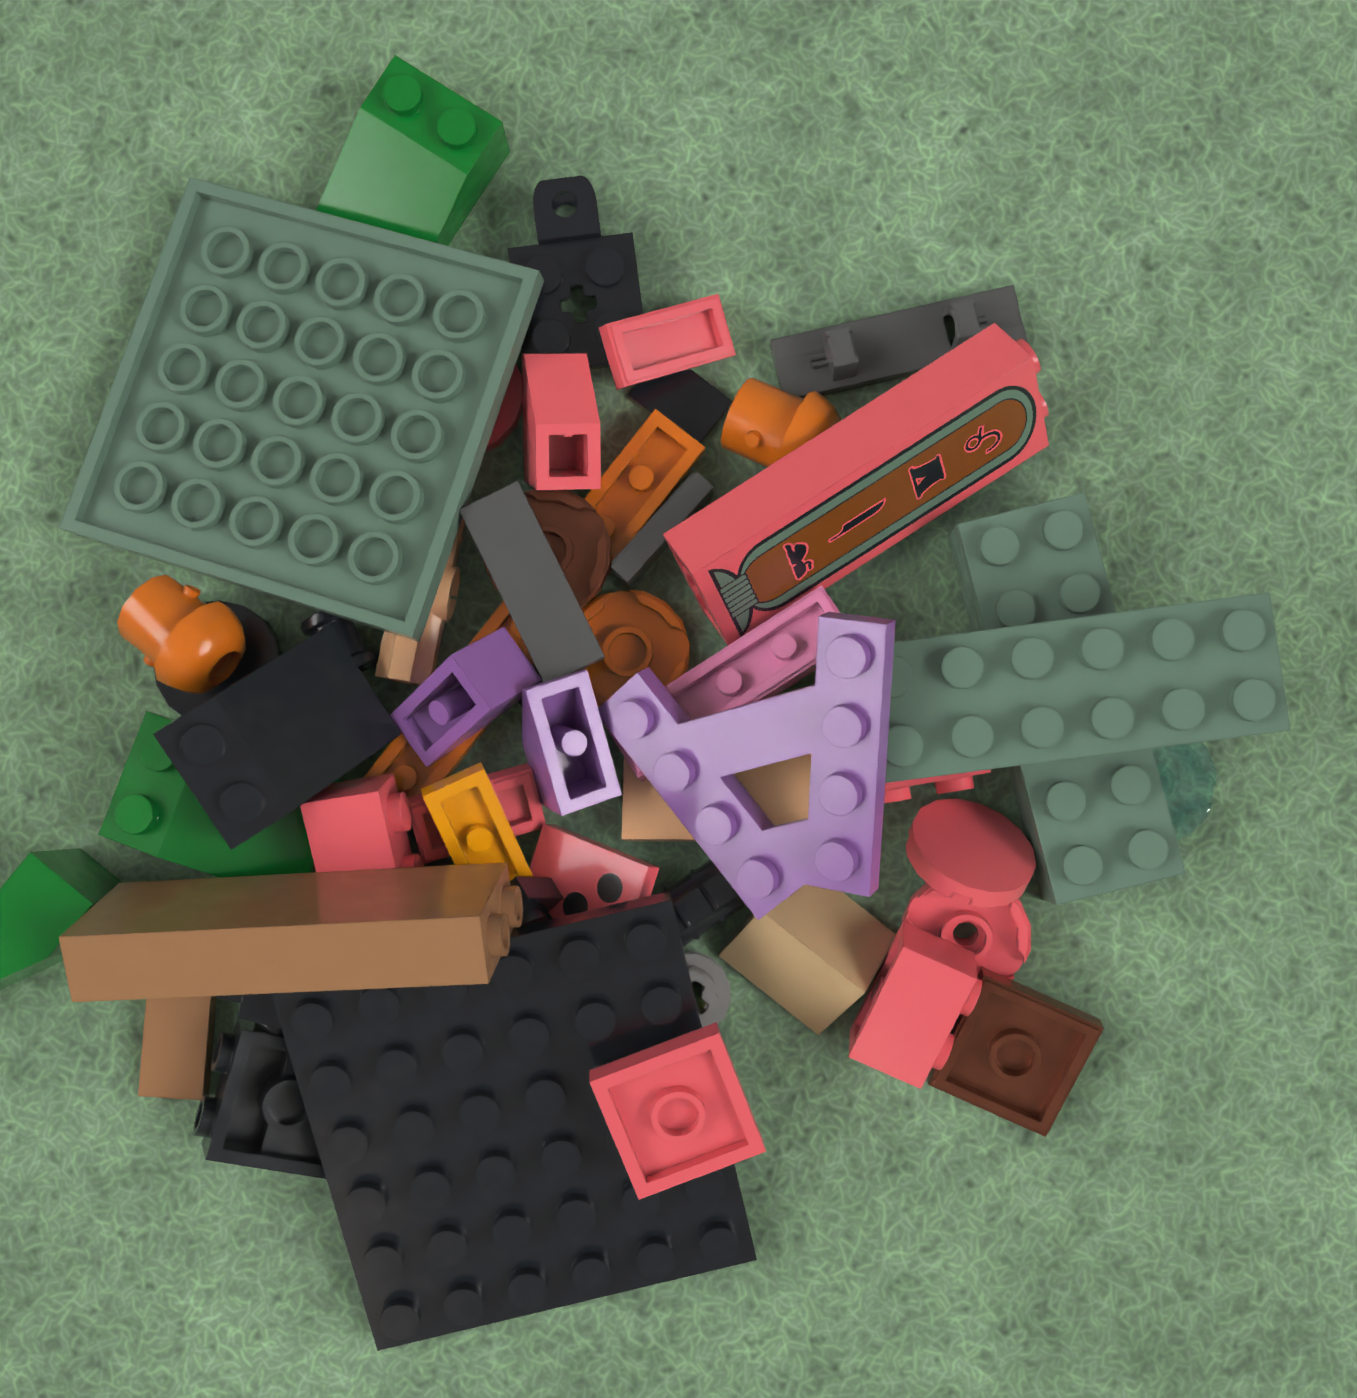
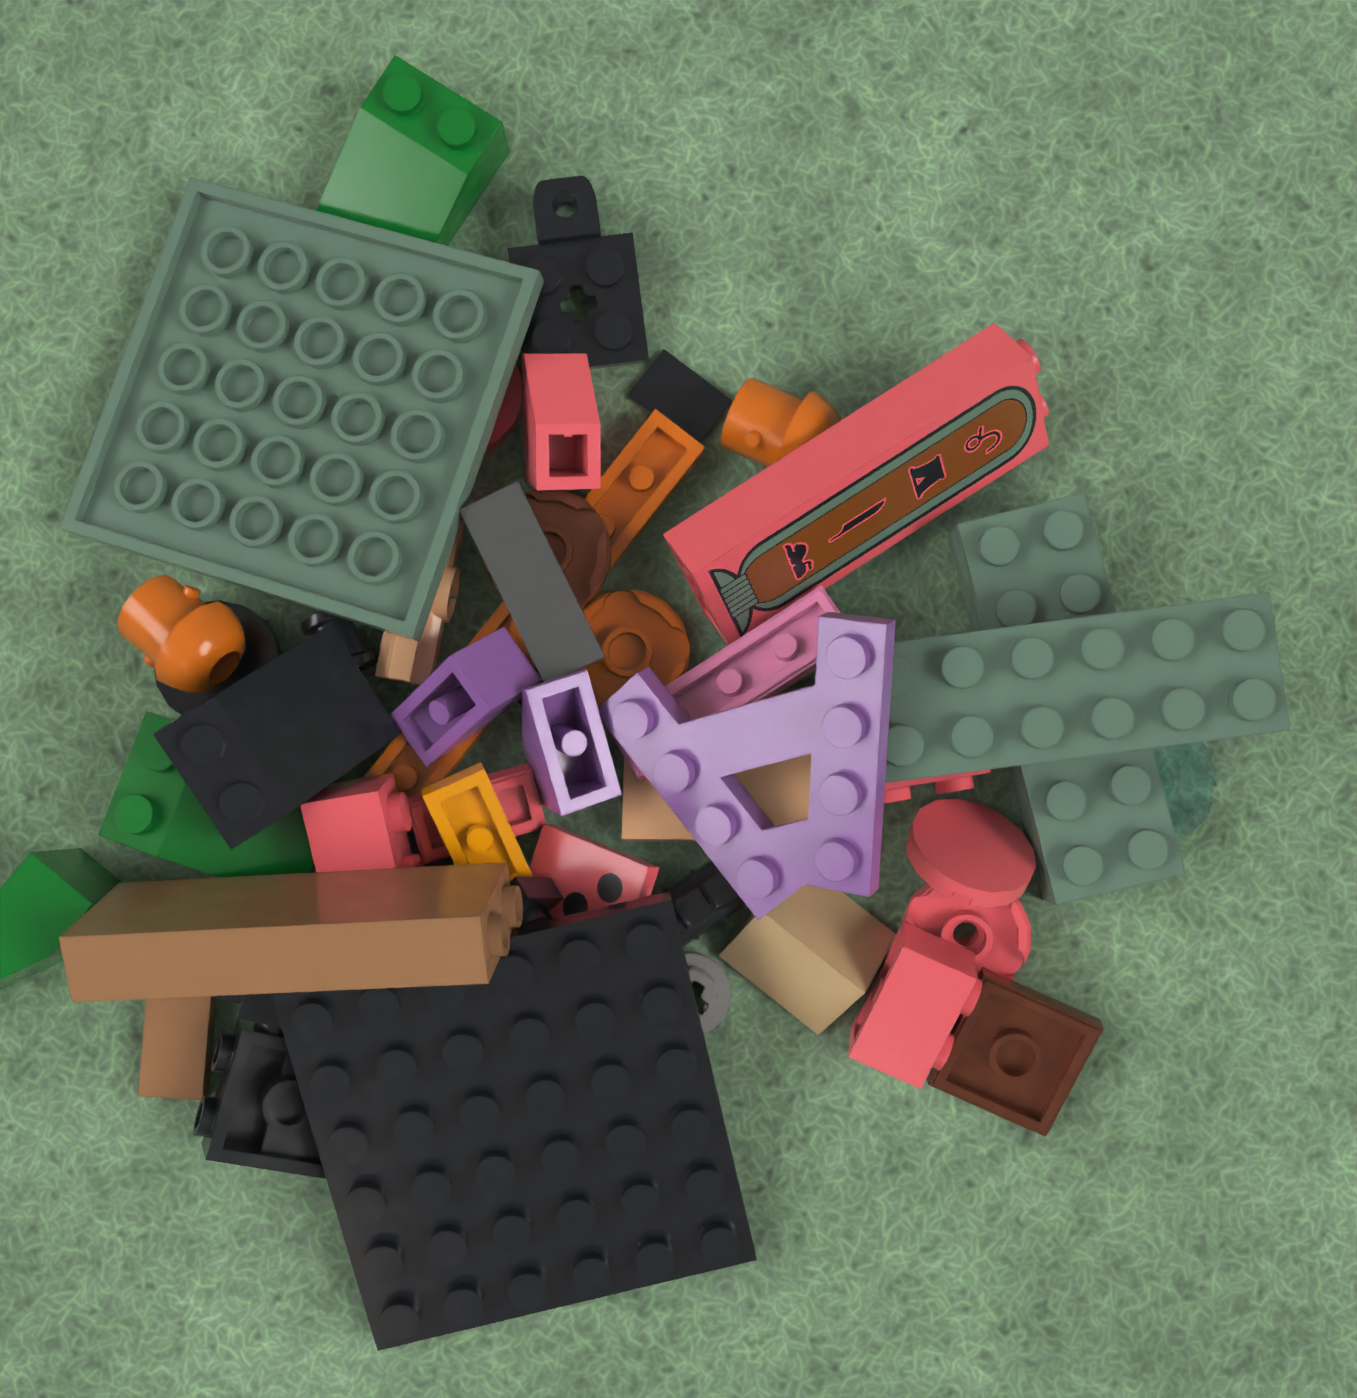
(649, 541): dark grey tile -> none
(667, 341): coral tile -> none
(676, 1111): coral plate -> none
(888, 344): dark grey hinge -> none

